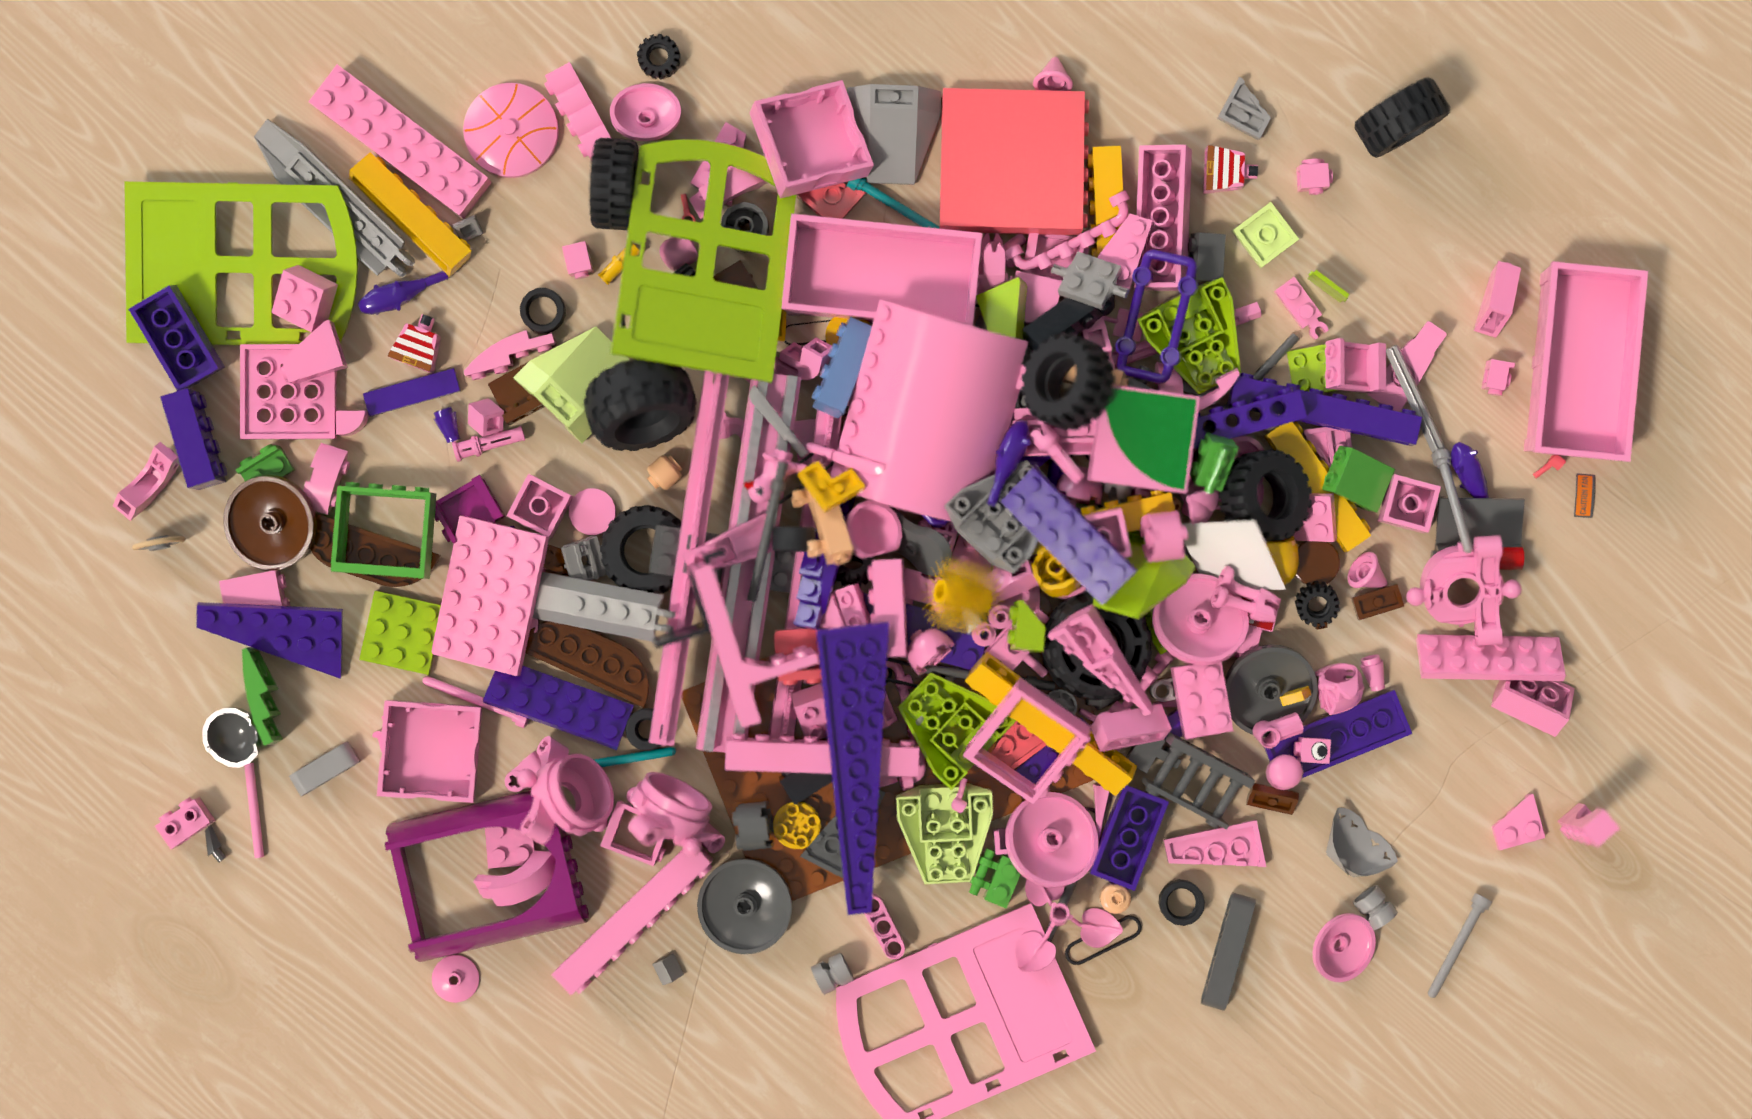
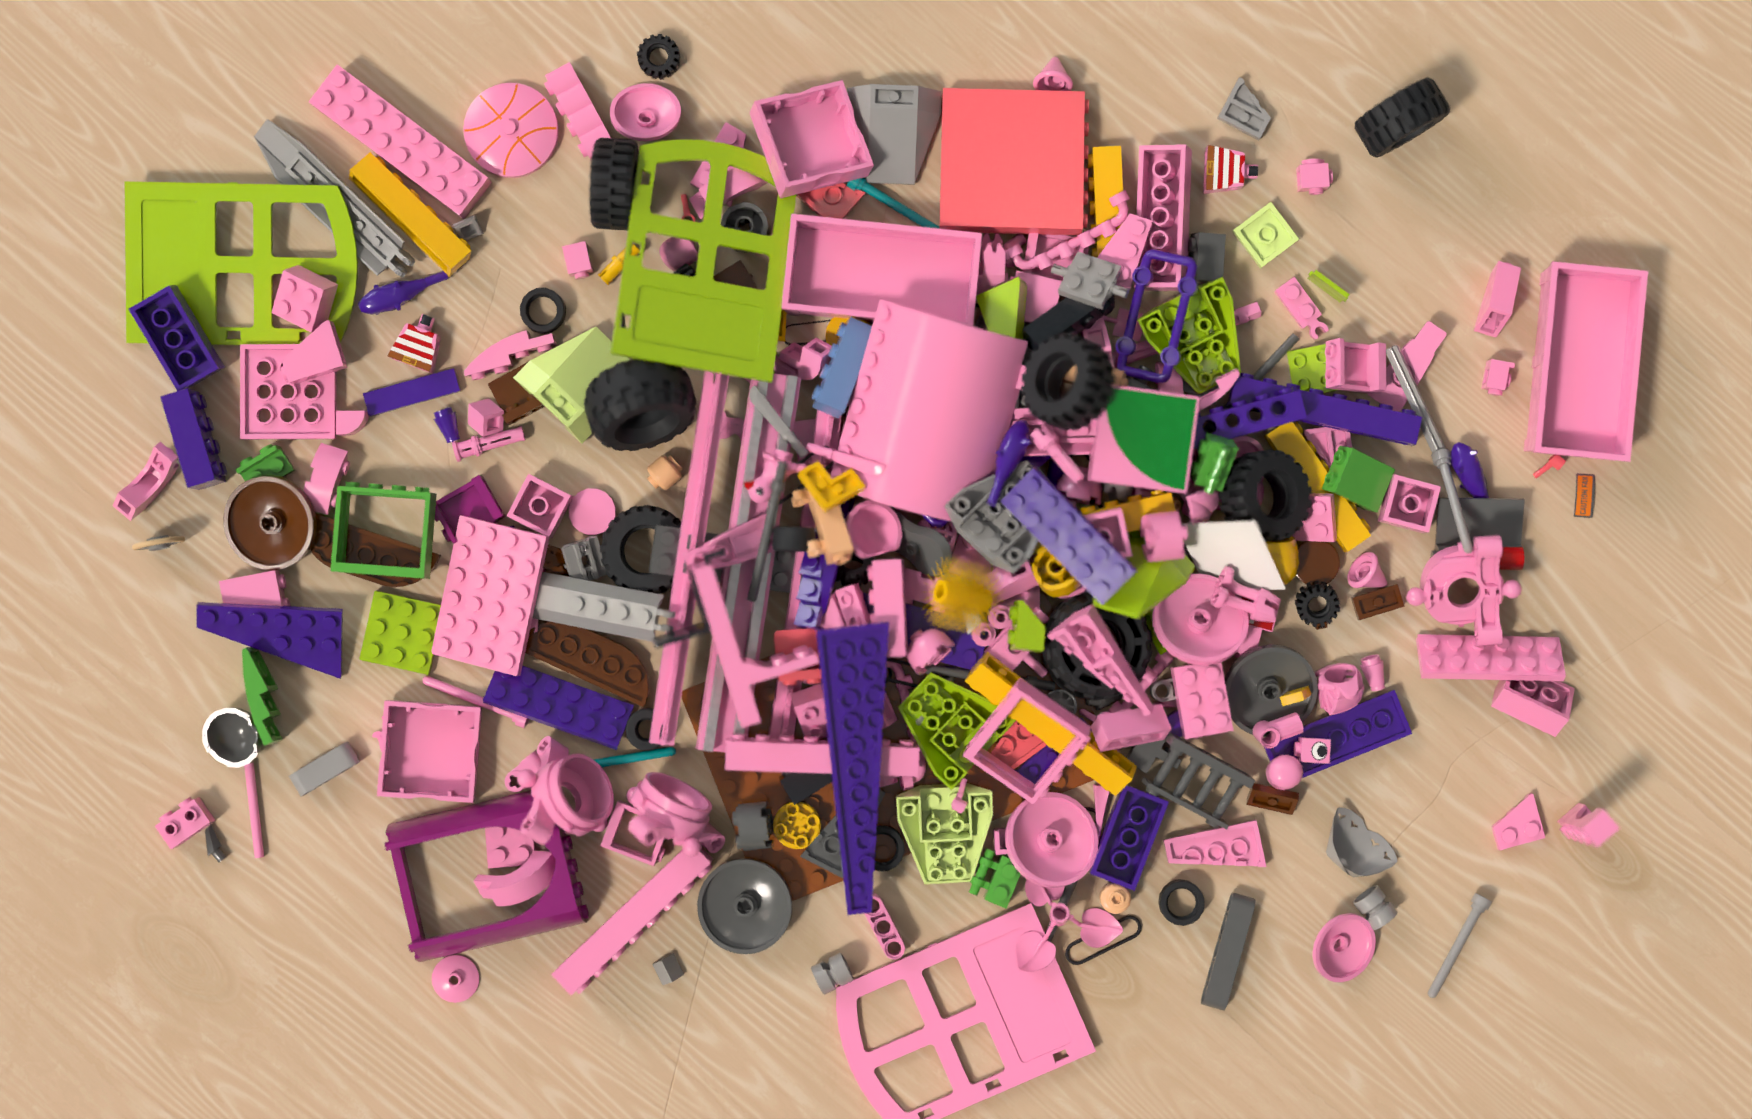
(886, 866): none -> black tyre

